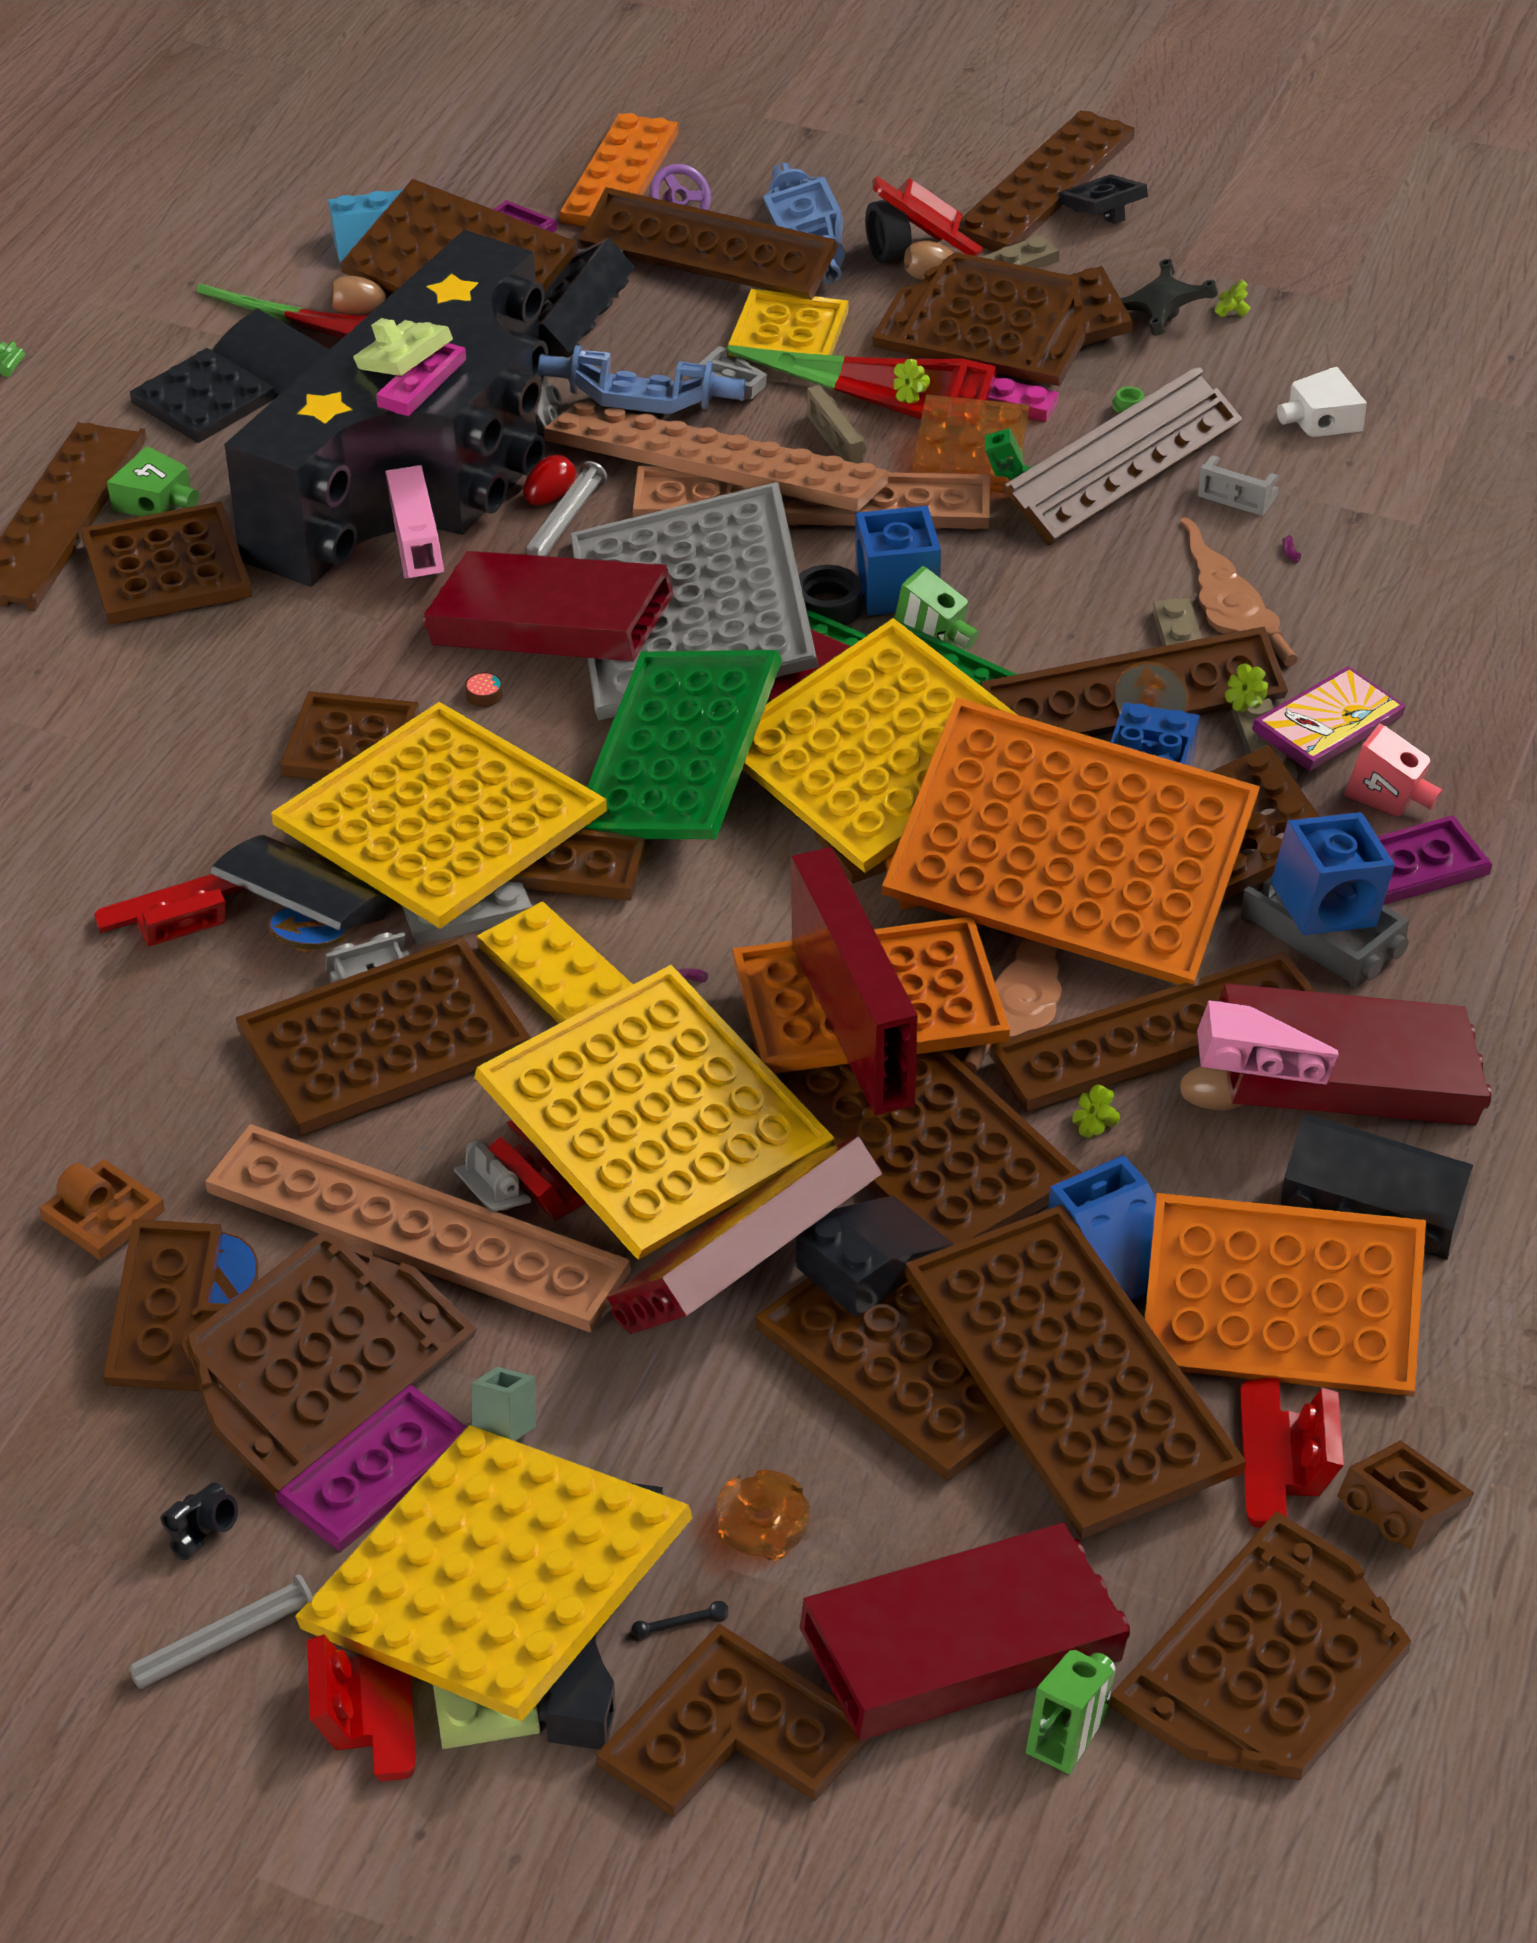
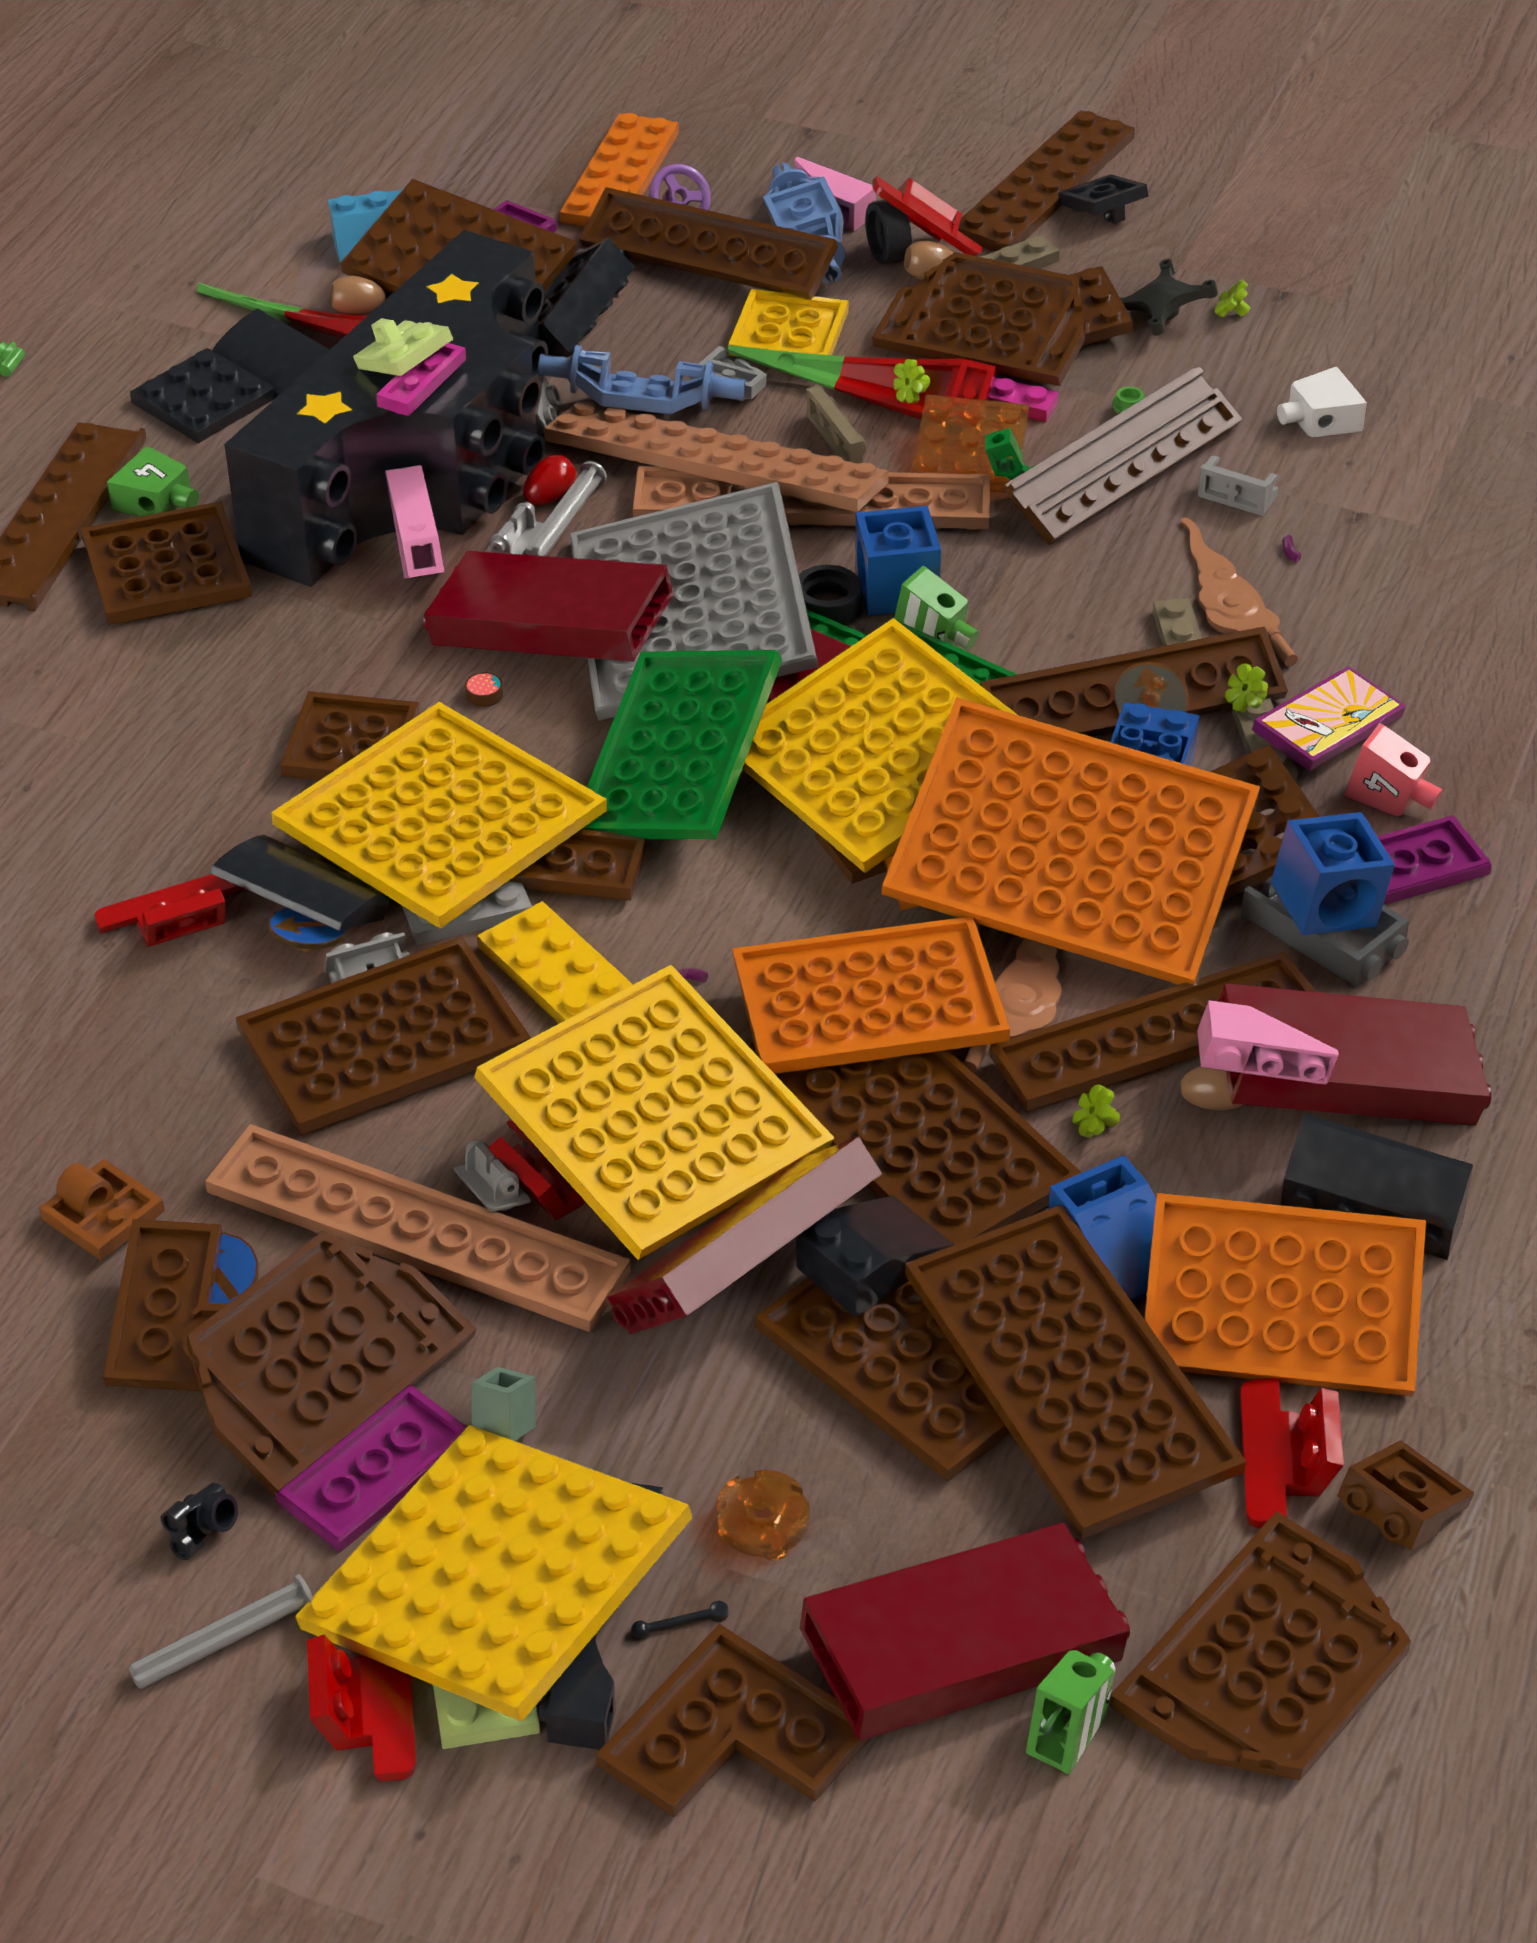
(517, 532): none -> light grey hinge
(849, 192): none -> bright pink slope
(854, 981): dark red brick -> none

